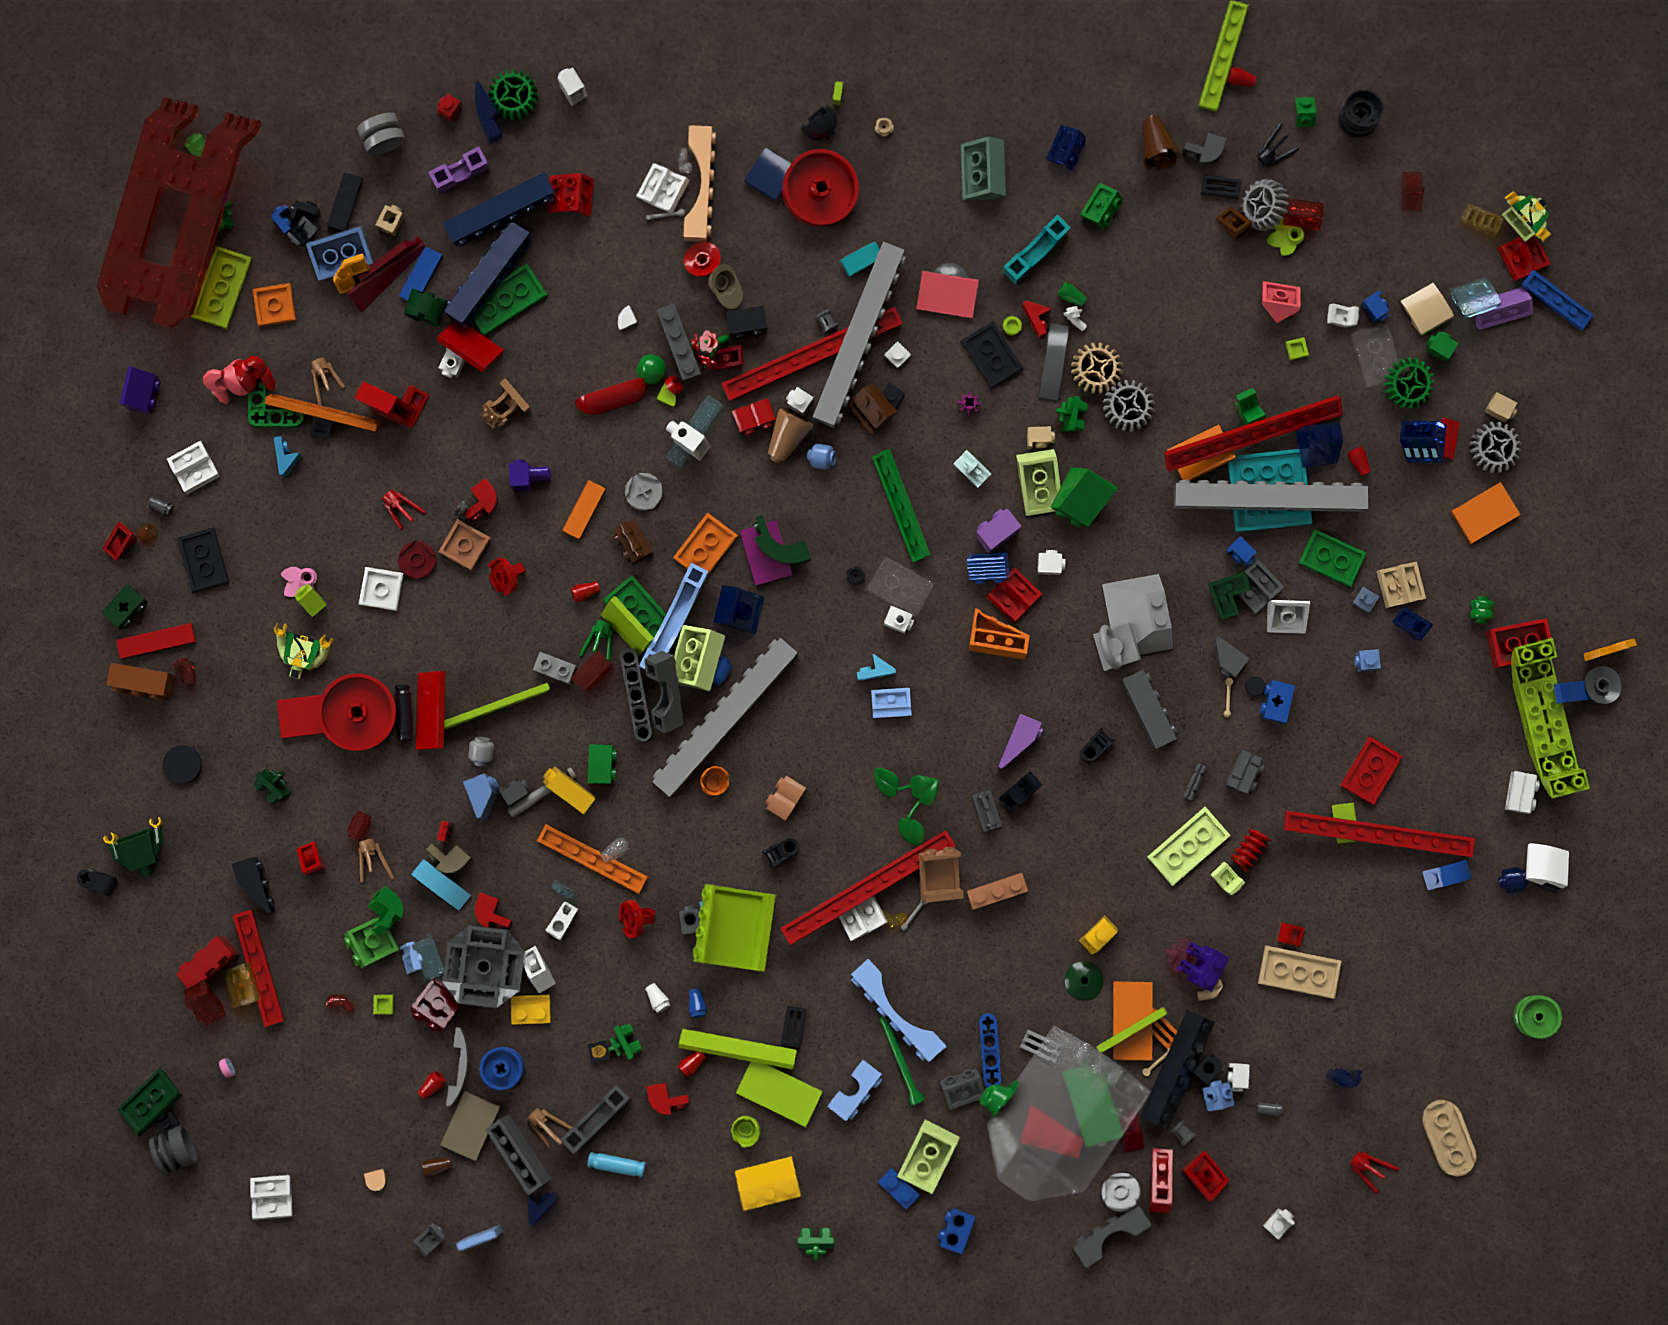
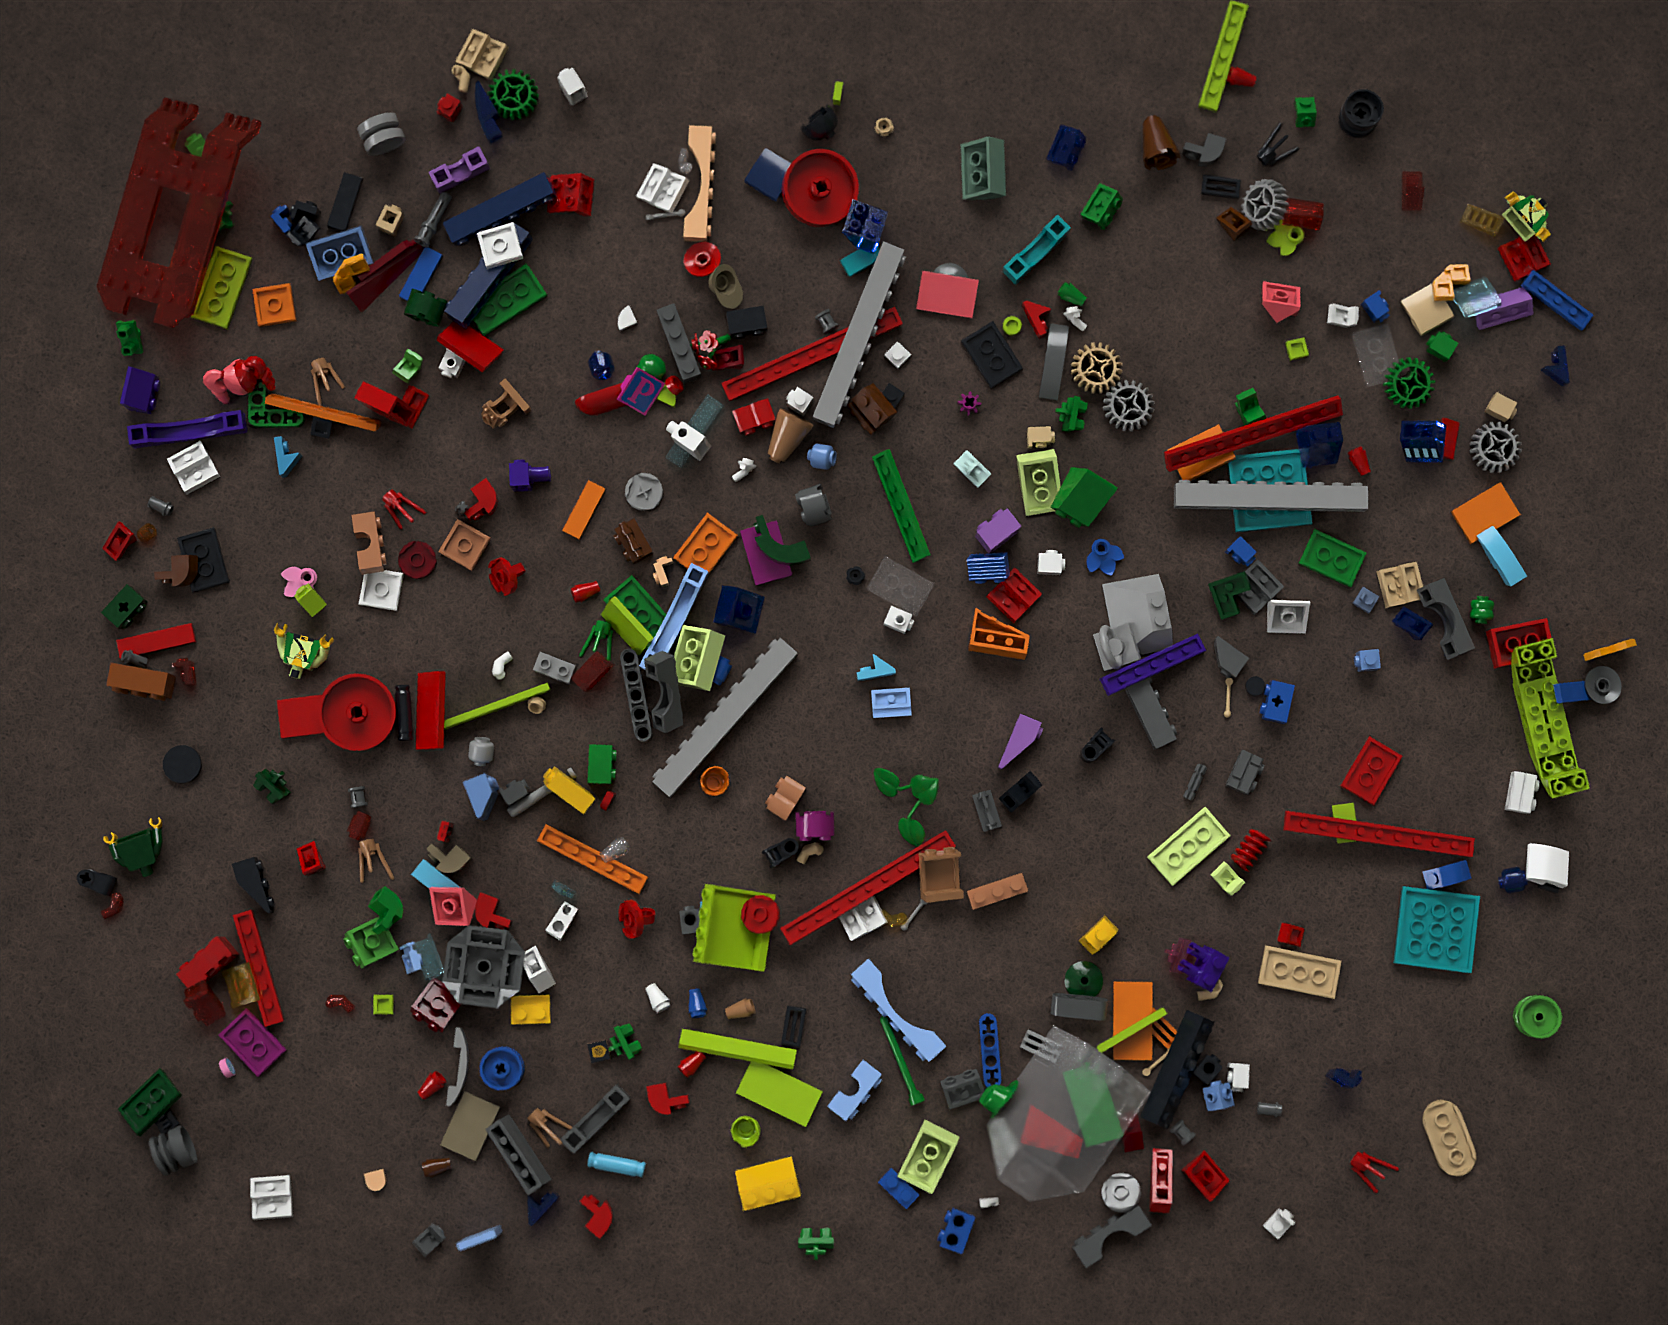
(115, 906): none -> clear red arm
(129, 337): none -> green hips
(133, 659): none -> dark grey pin
(165, 433): none -> dark purple arch
(183, 571): none -> reddish brown brick
(252, 1042): none -> magenta tile
(357, 797): none -> dark grey bush
(371, 559): none -> nougat arch
(408, 366): none -> bright green bracket
(431, 228): none -> dark grey pin
(452, 905): none -> coral slope
(463, 76): none -> tan arm
(482, 54): none -> tan slope
(498, 666): none -> white arm
(500, 245): none -> white tile
(536, 704): none -> tan plate
(601, 365): none -> clear blue head
(602, 1215): none -> red brick
(607, 800): none -> red tile
(640, 390): none -> piece
(660, 576): none -> light nougat bracket
(741, 1009): none -> medium nougat cone
(746, 466): none -> white plate
(760, 914): none -> red tile
(809, 849): none -> tan arm
(814, 505): none -> dark grey brick
(815, 825): none -> magenta brick
(864, 225): none -> clear blue slope
(987, 1202): none -> white tile
(1079, 1006): none -> dark grey beam
(1104, 560): none -> blue plate
(1152, 664): none -> dark purple tile
(1436, 929): none -> teal plate
(1443, 285): none -> light orange tile
(1456, 636): none -> dark grey arch
(1501, 556): none -> medium azure slope
(1559, 371): none -> clear blue slope

